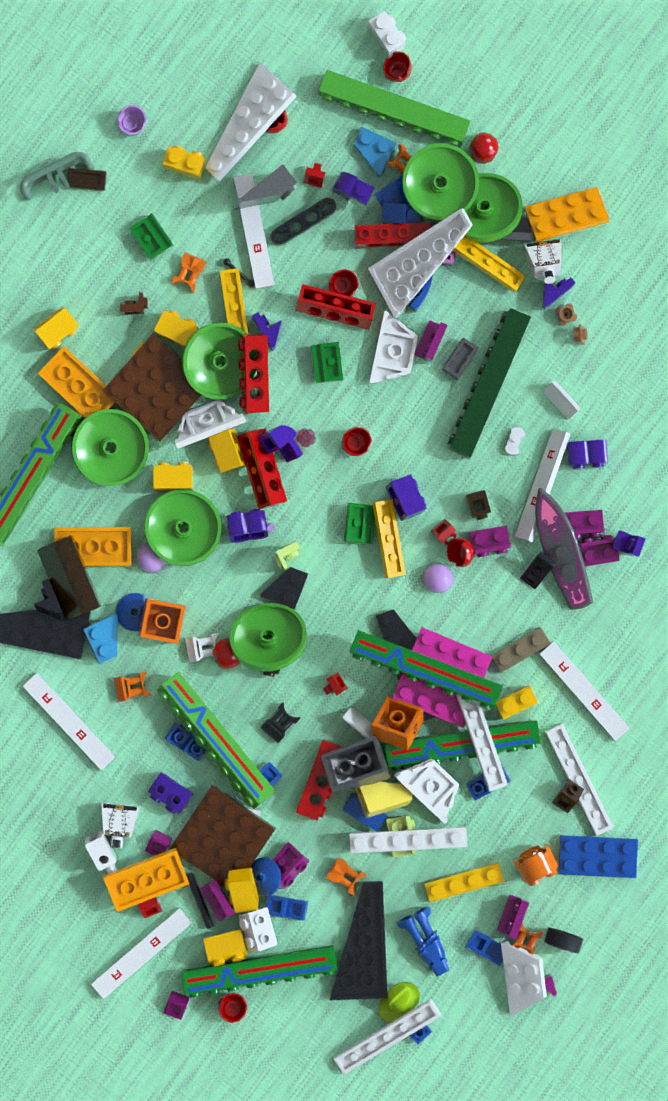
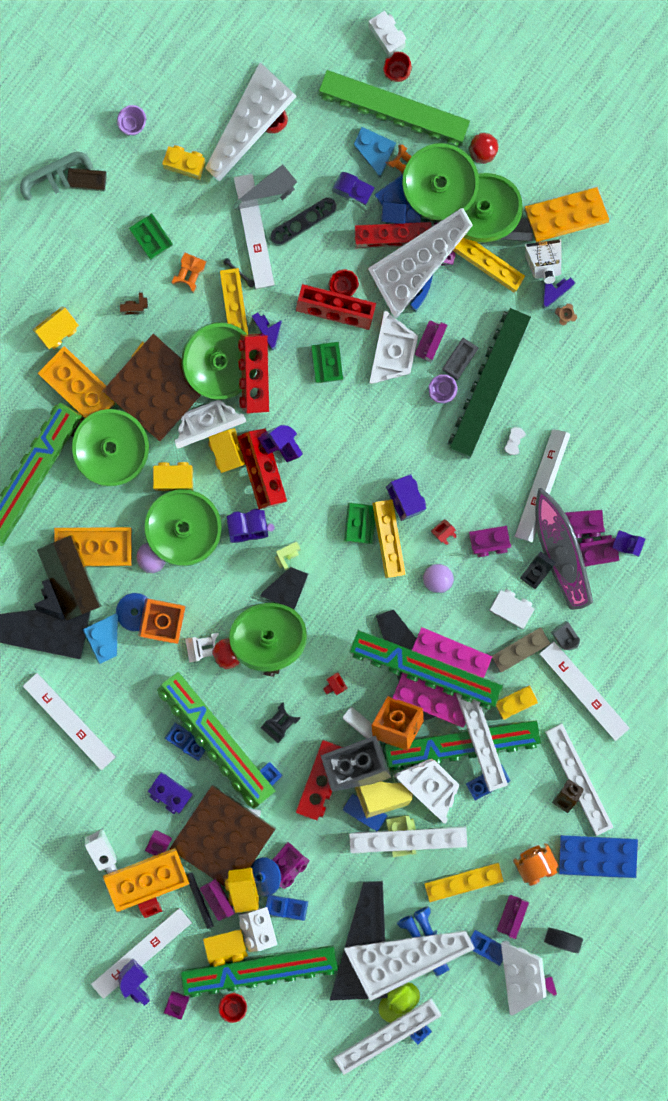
(119, 821): white torso -> none
(123, 688): orange piece -> none
(130, 979): none -> dark purple brick
(175, 328): yellow brick -> none
(301, 437): clear pink plate -> none
(314, 176): red tile -> none
(338, 871): orange piece -> none
(356, 441): red hair -> none
(396, 962): none -> white wing
(443, 388): none -> lavender hair
(460, 552): red hair -> none
(478, 497): dark brown brick -> none
(511, 608): none -> white brick
(531, 942): orange piece -> none
(561, 400): white slope -> none
(566, 636): none -> dark grey plate
(580, 334): medium nougat plate -> none
(587, 453): dark purple brick -> none

